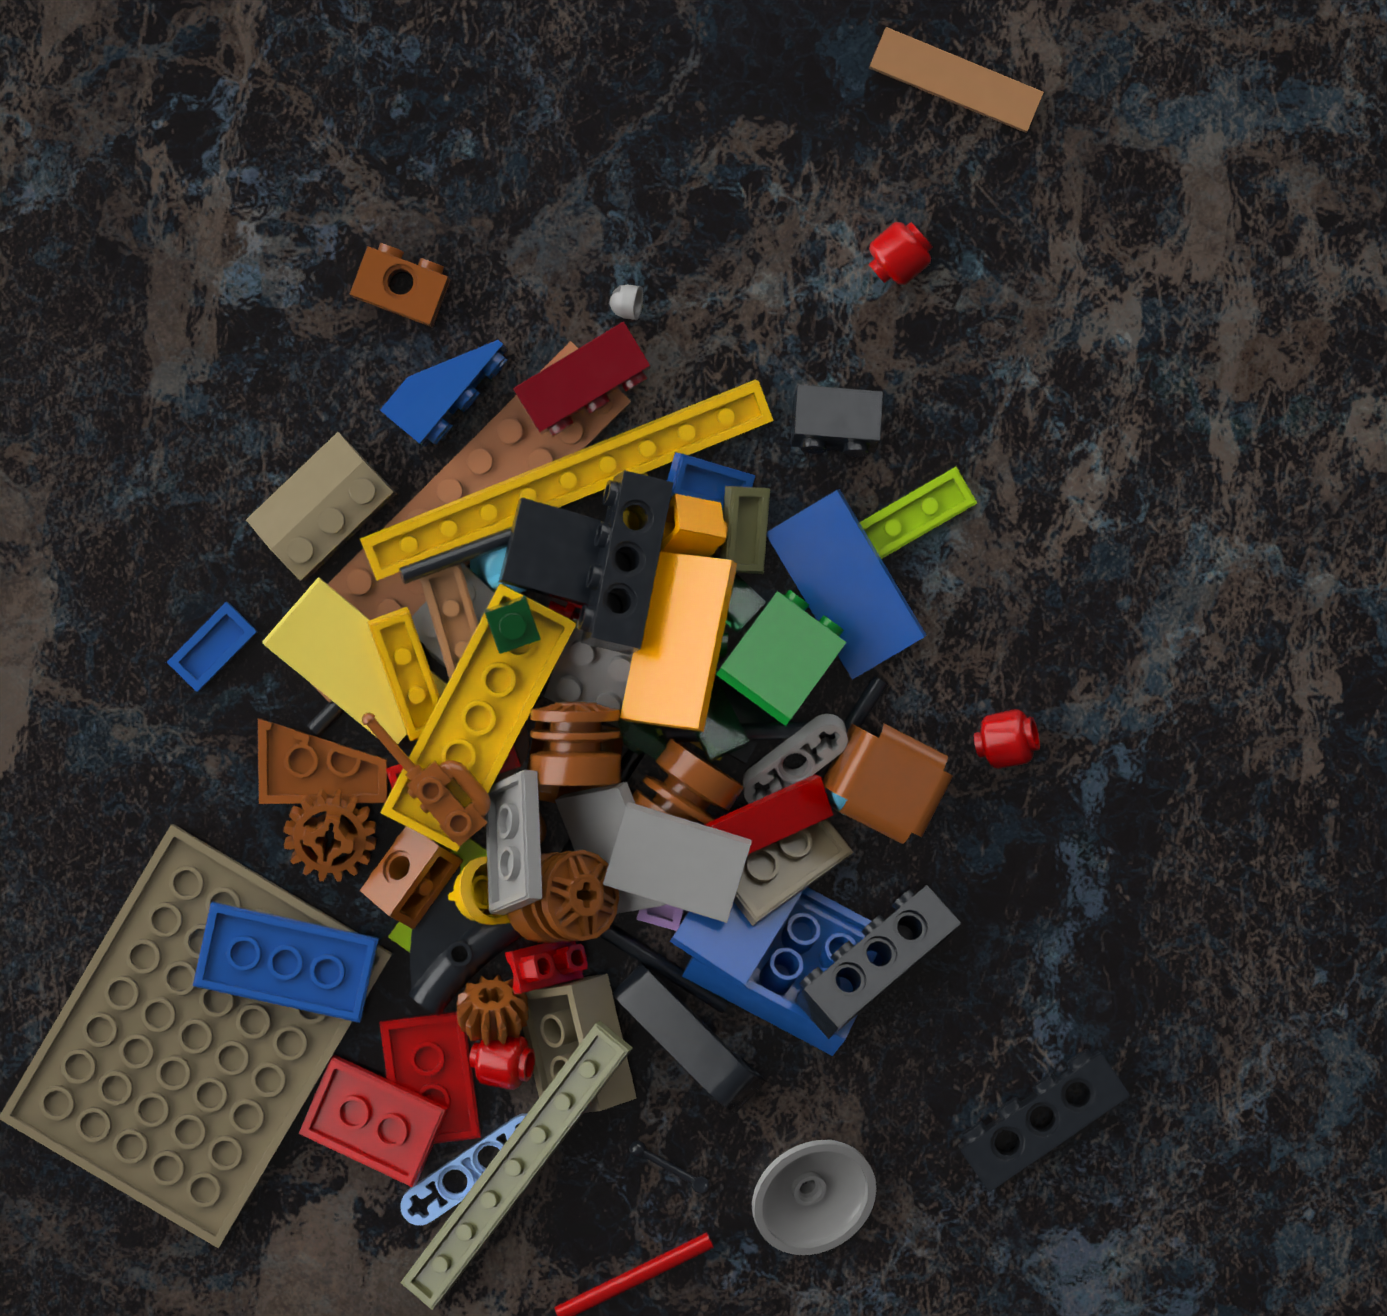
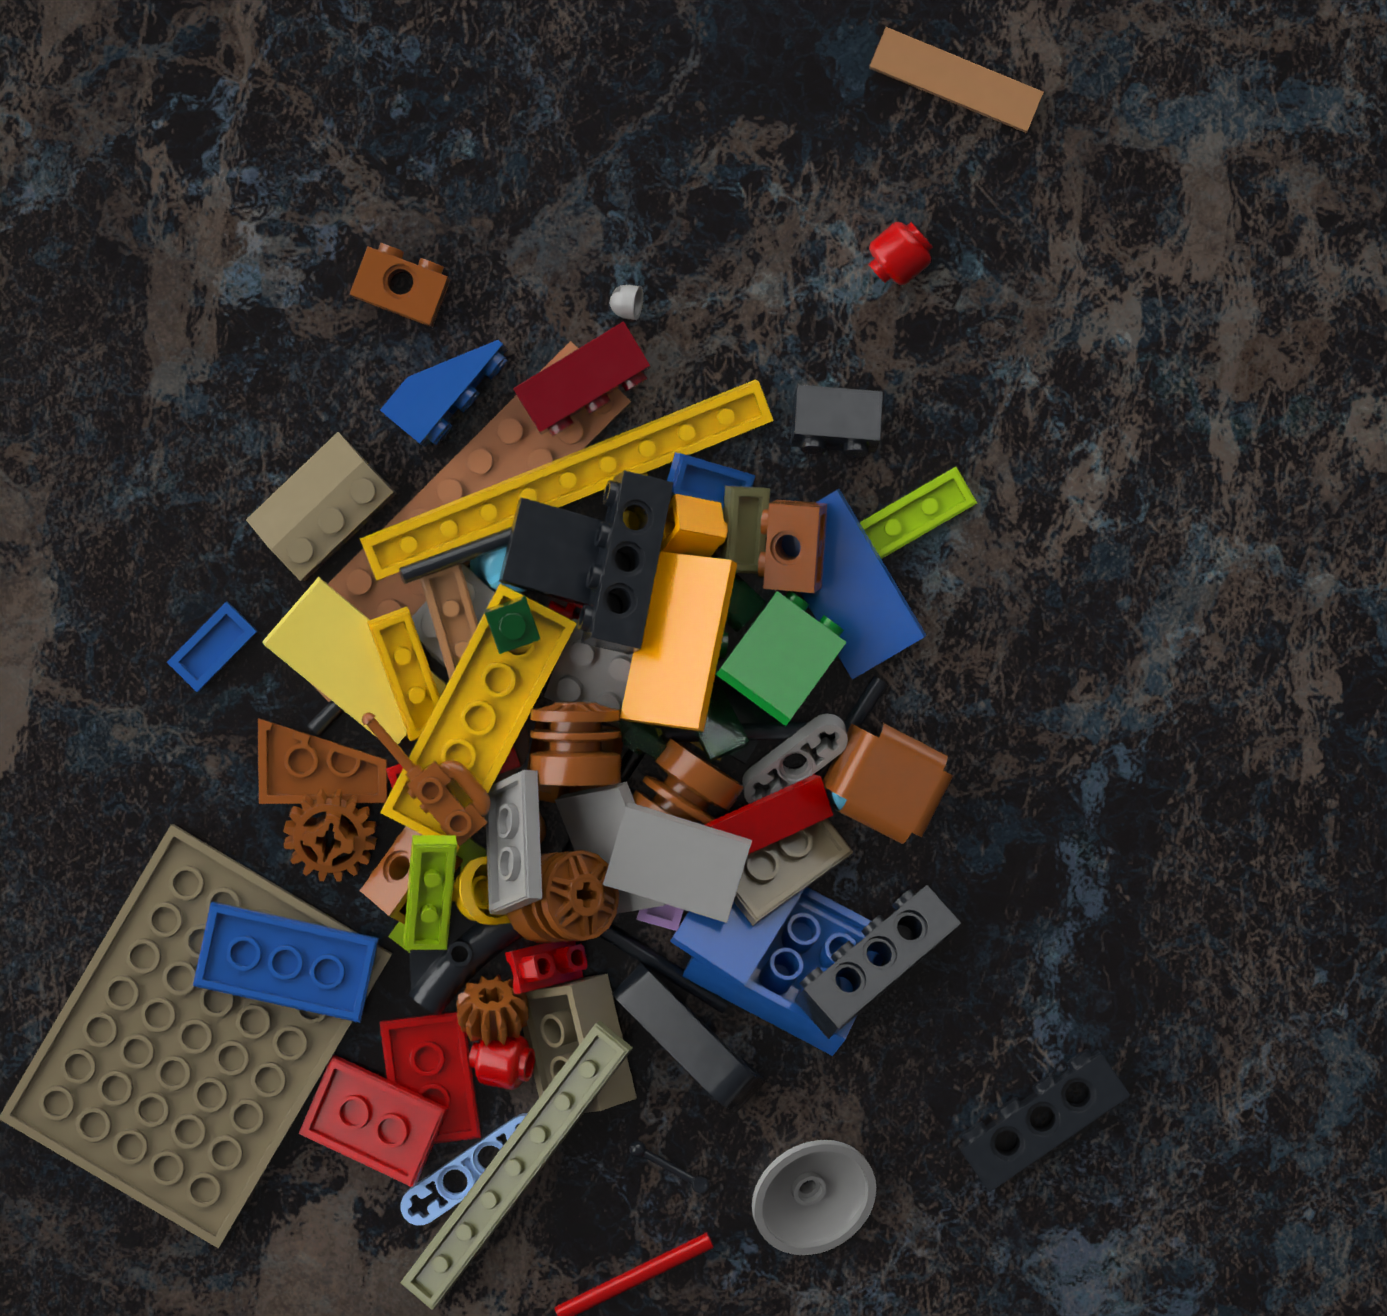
(430, 892): none -> lime tile
(808, 525): none -> dark orange brick
(1007, 739): red head -> none

